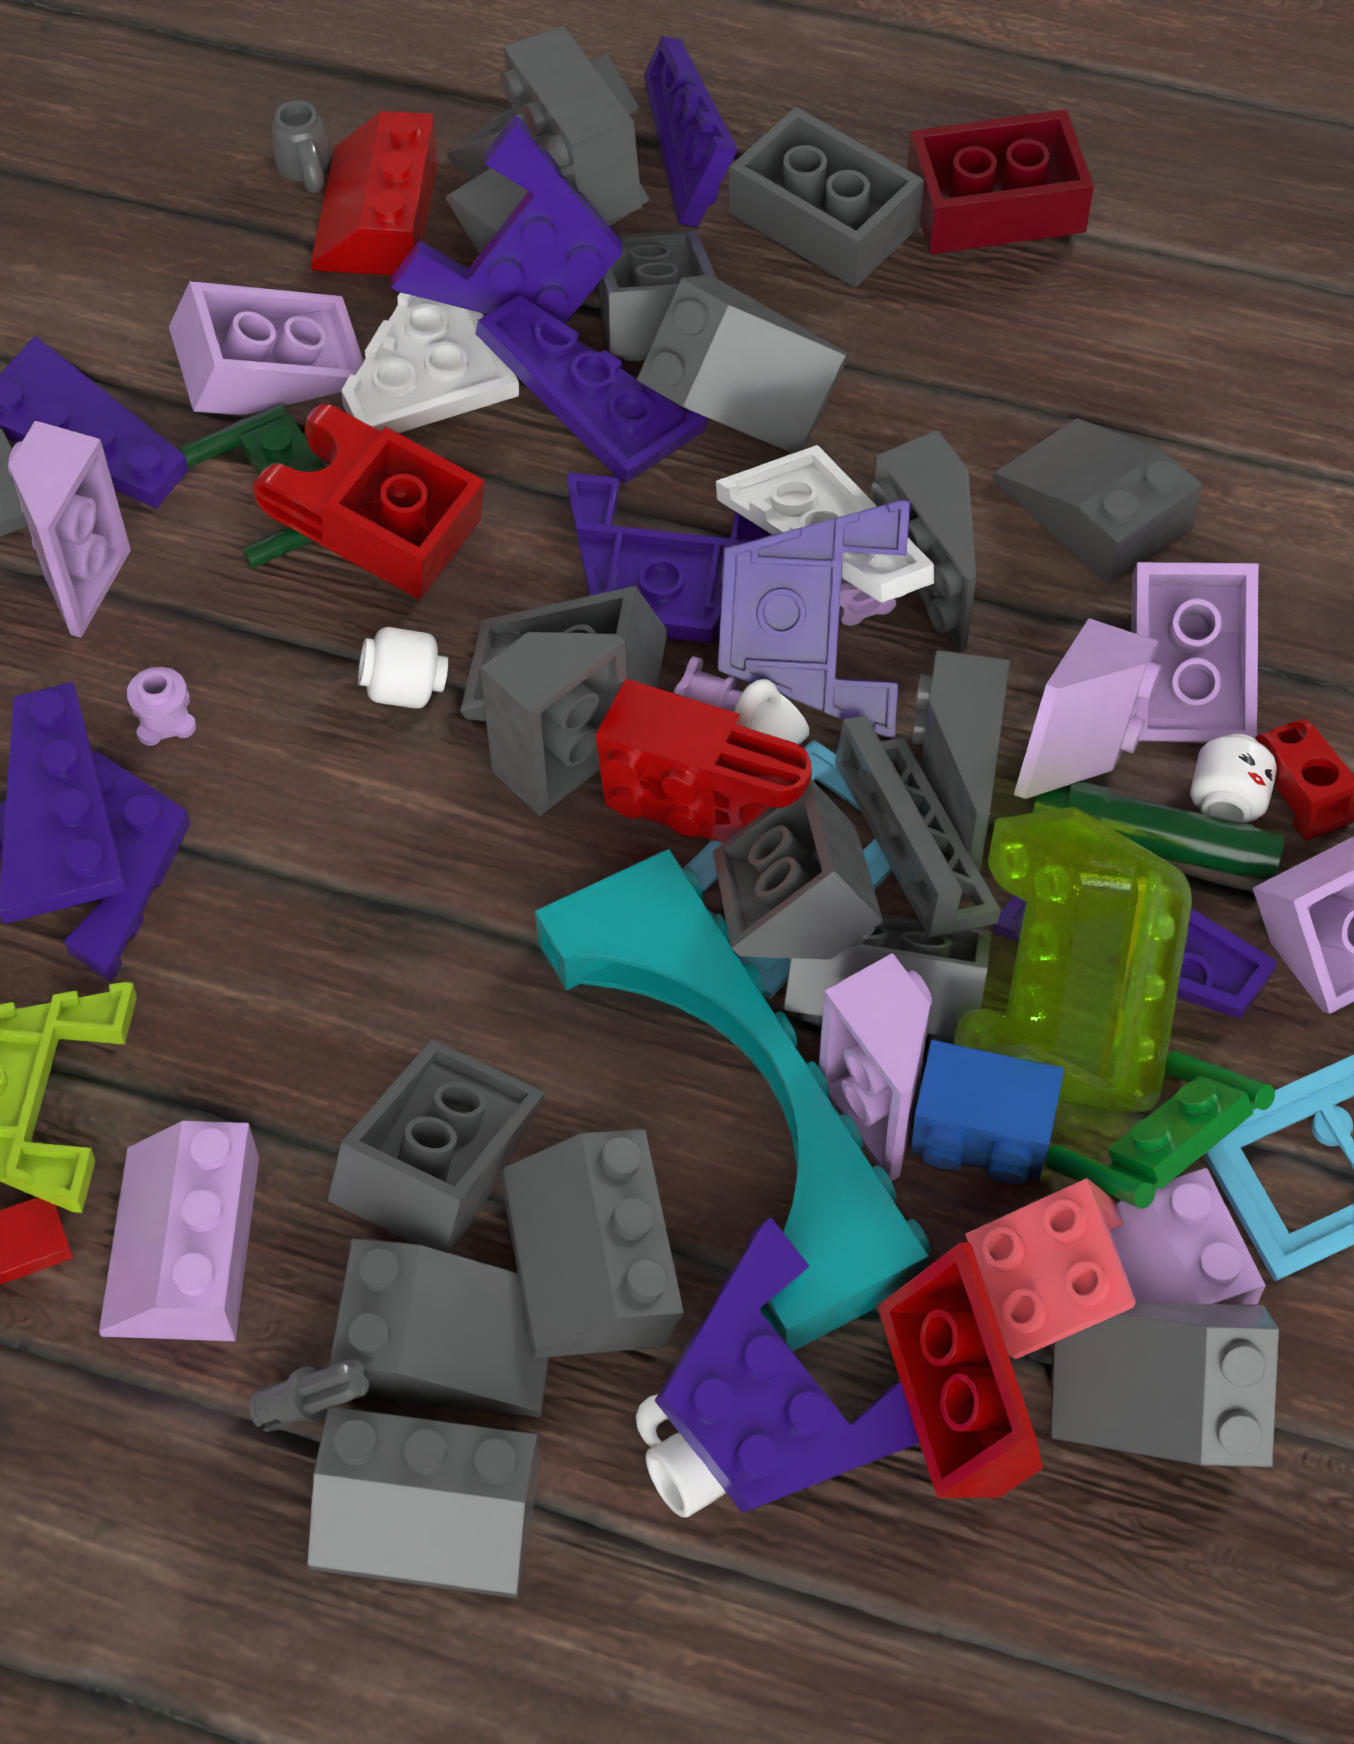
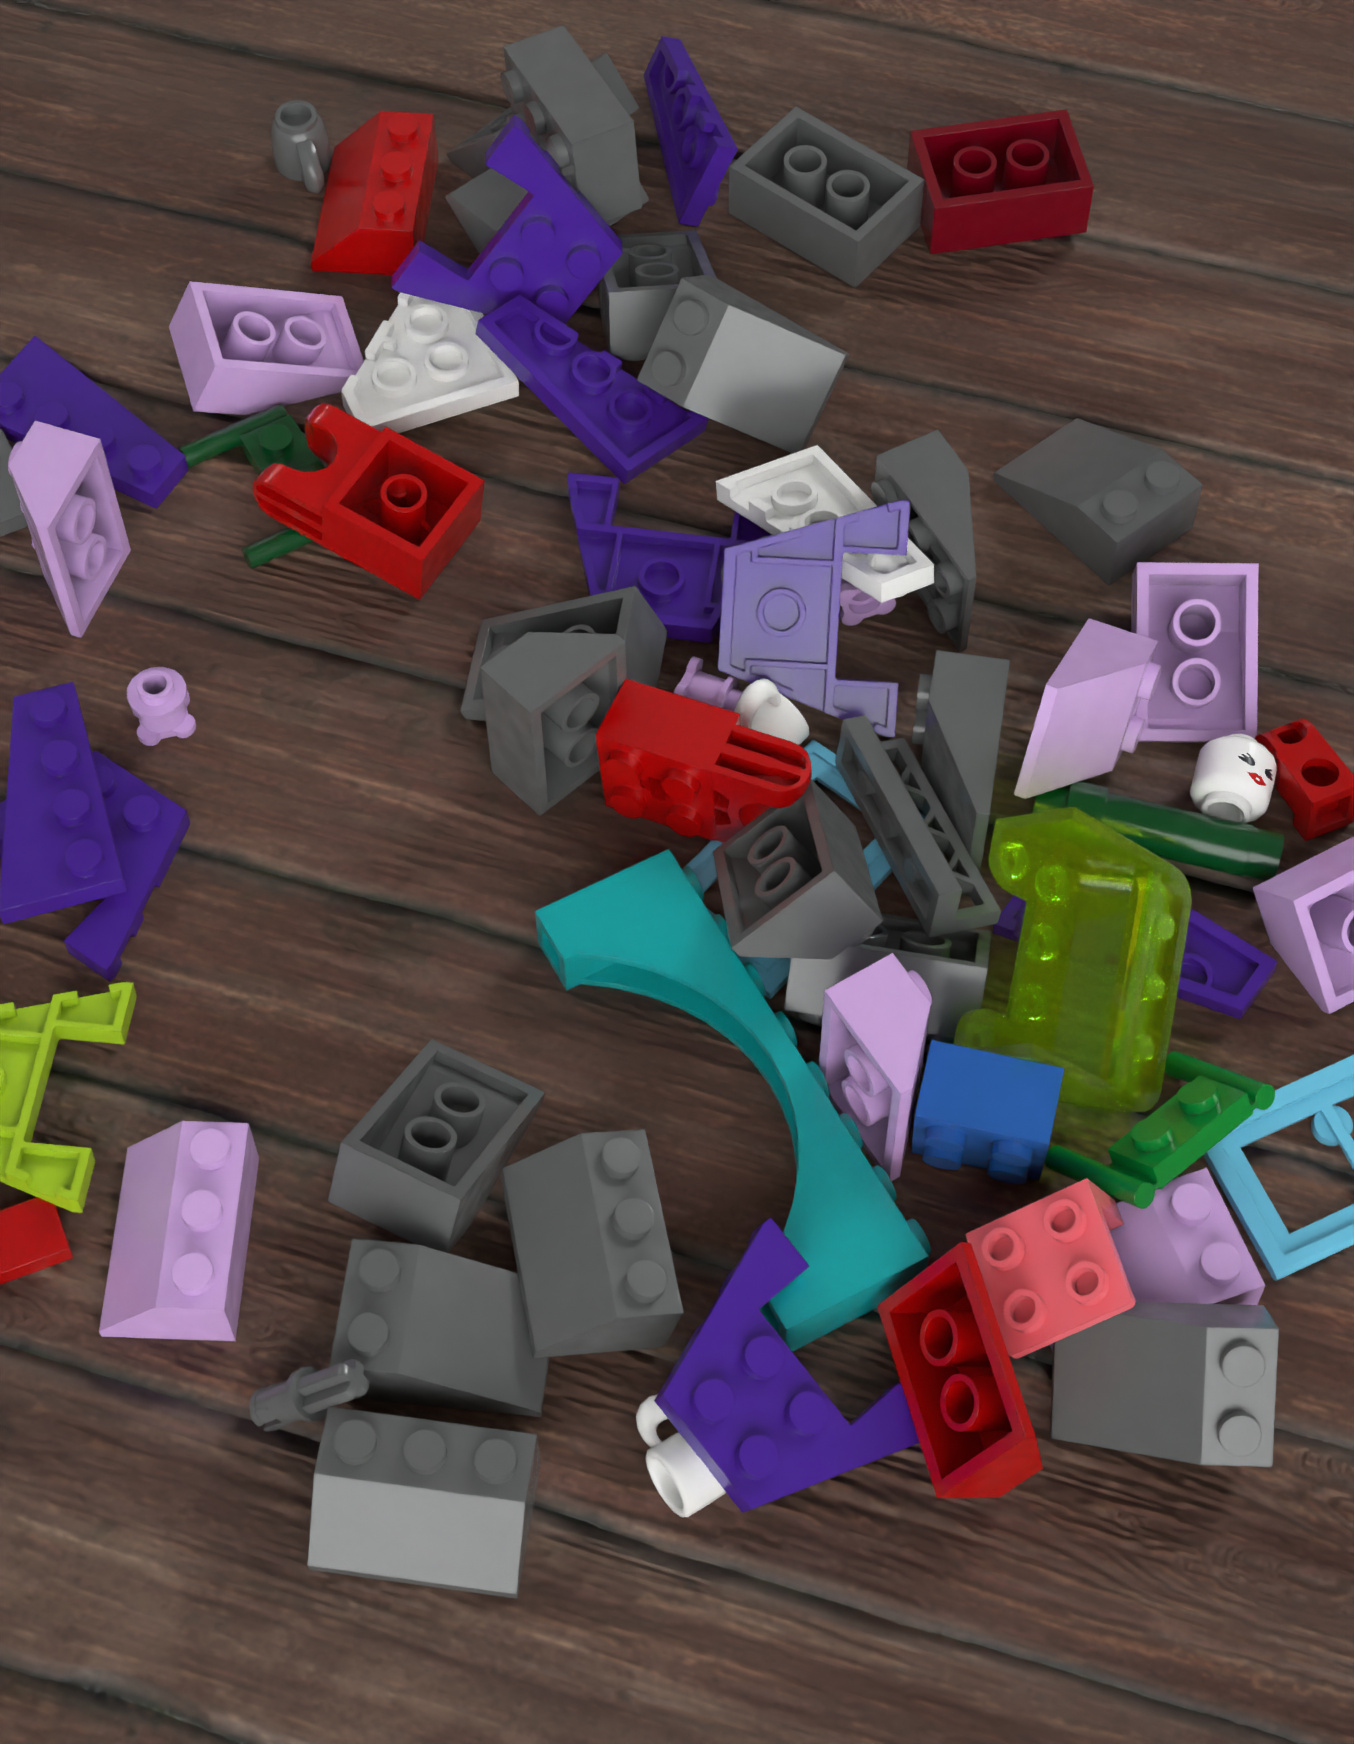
(402, 667): white head -> none

